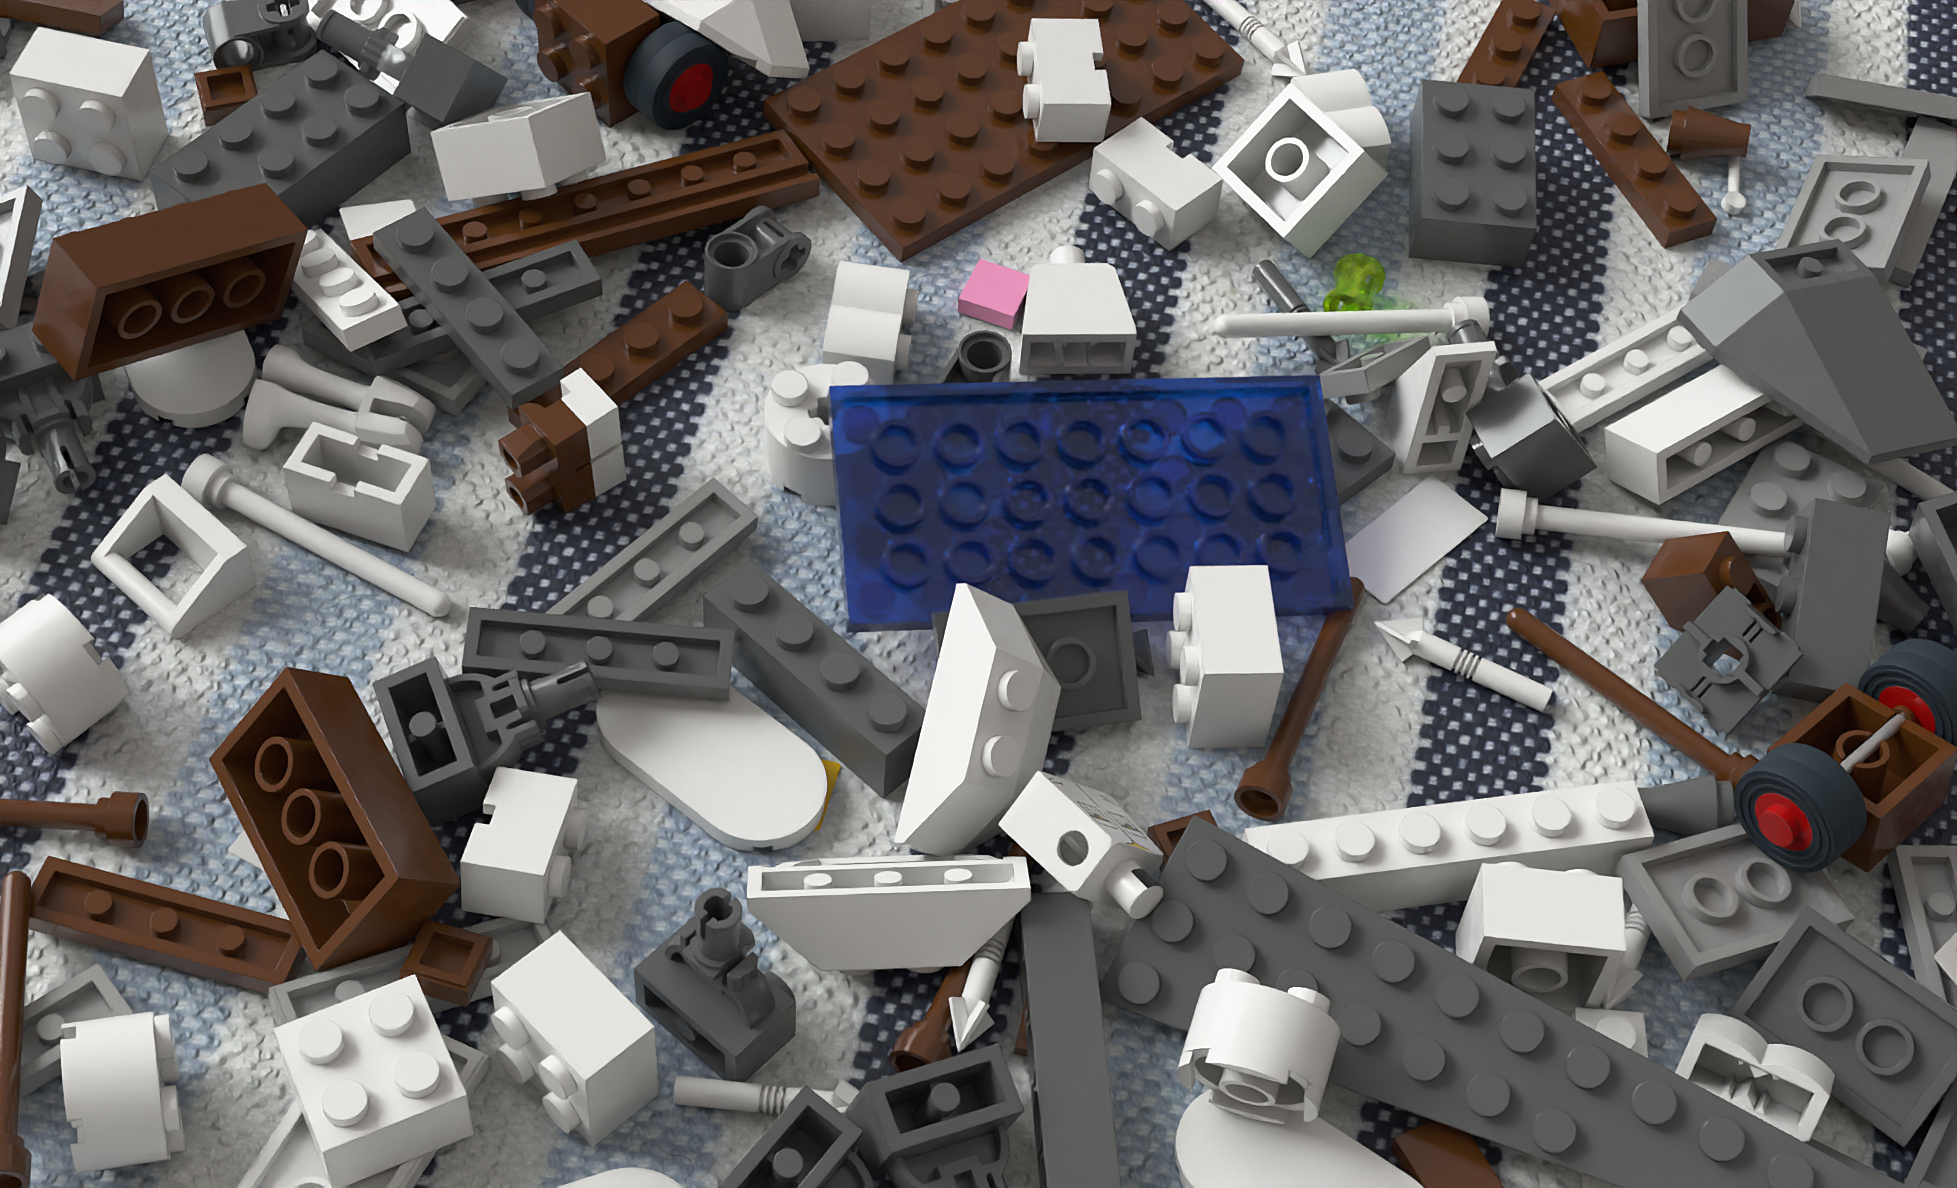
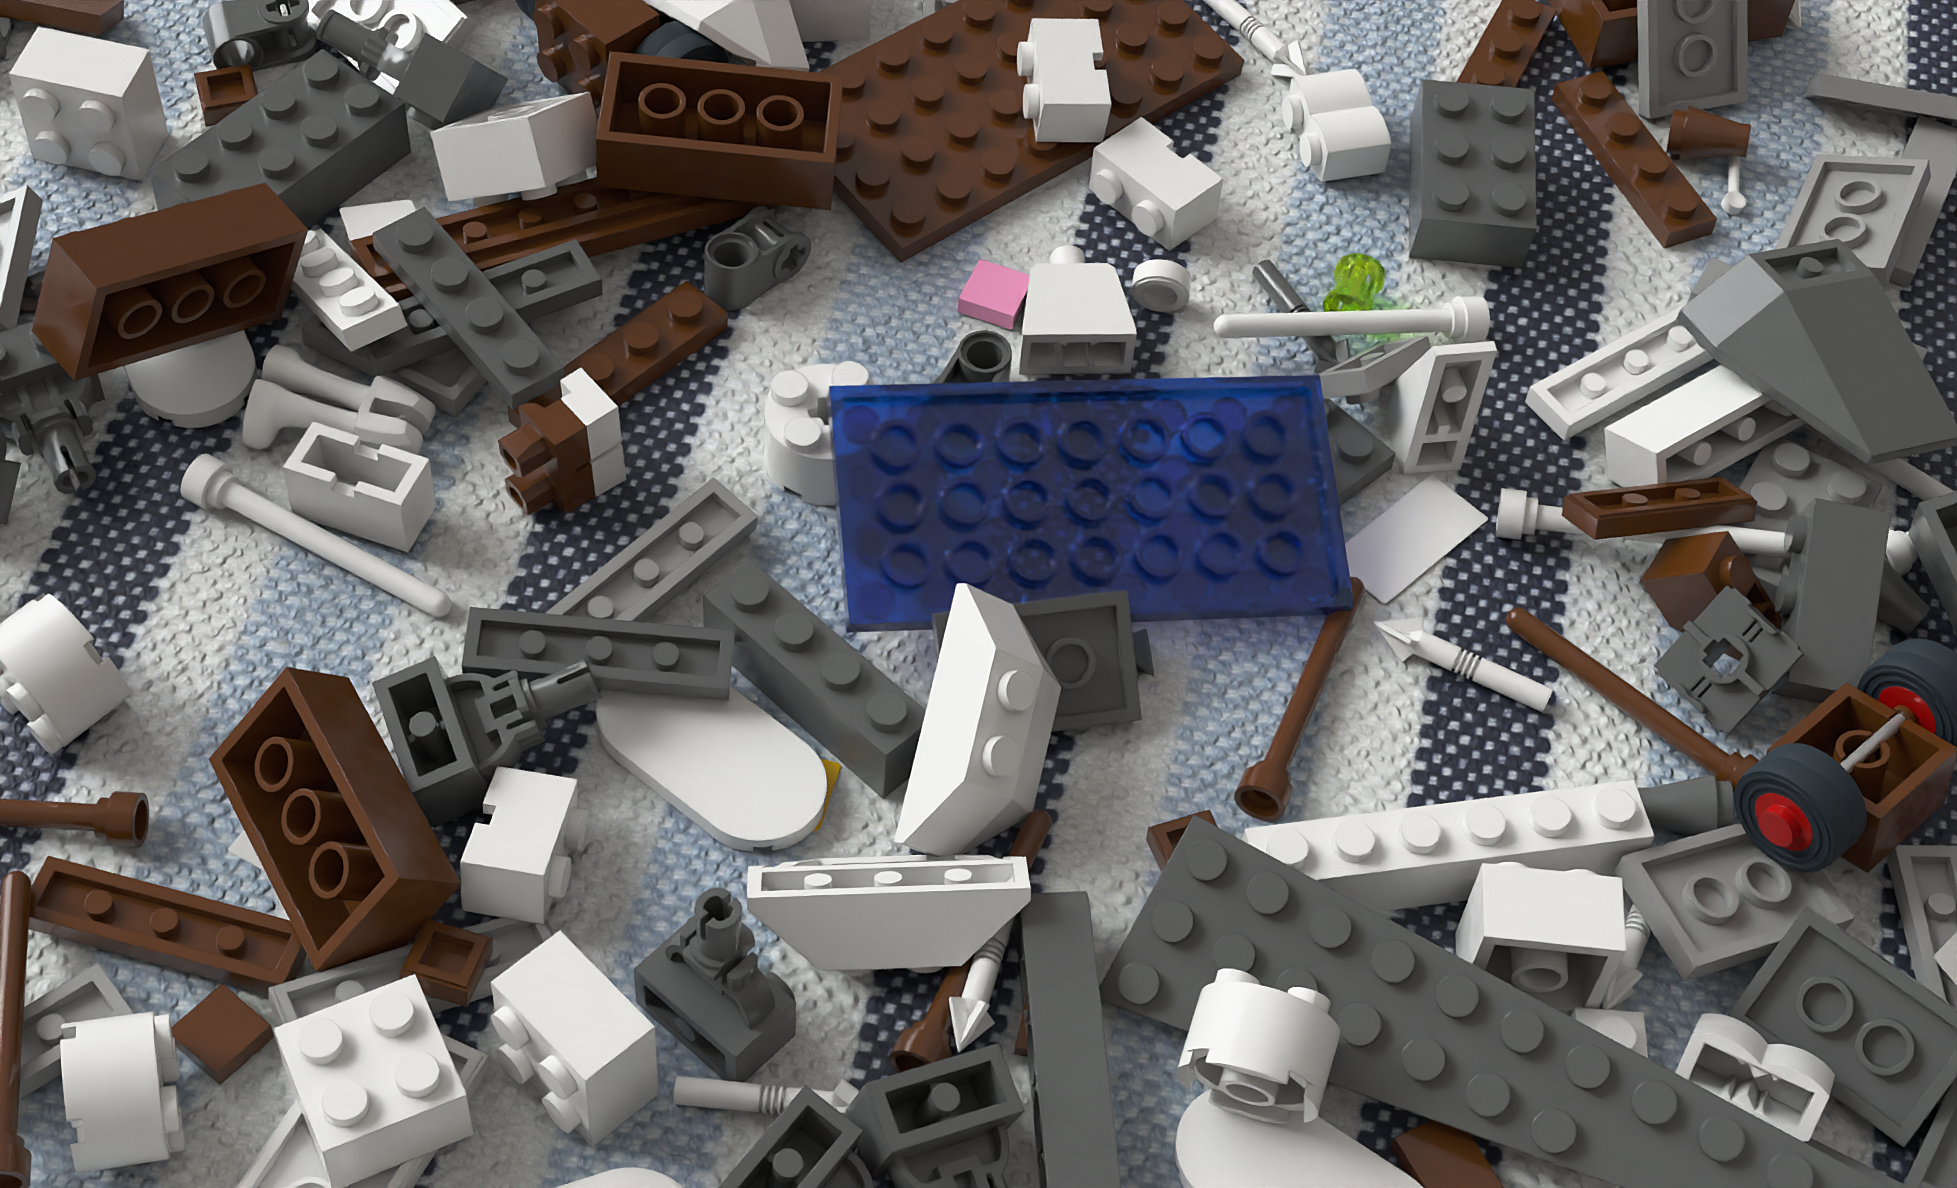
(171, 511): white tile -> none
(221, 1033): none -> reddish brown tile
(719, 130): none -> reddish brown brick
(869, 319): white brick -> none
(1104, 856): white torso -> none
(1161, 285): none -> white tile
(1225, 656): white brick -> none
(1299, 171): white brick -> none
(1522, 428): dark grey brick -> none
(1658, 508): none -> reddish brown tile

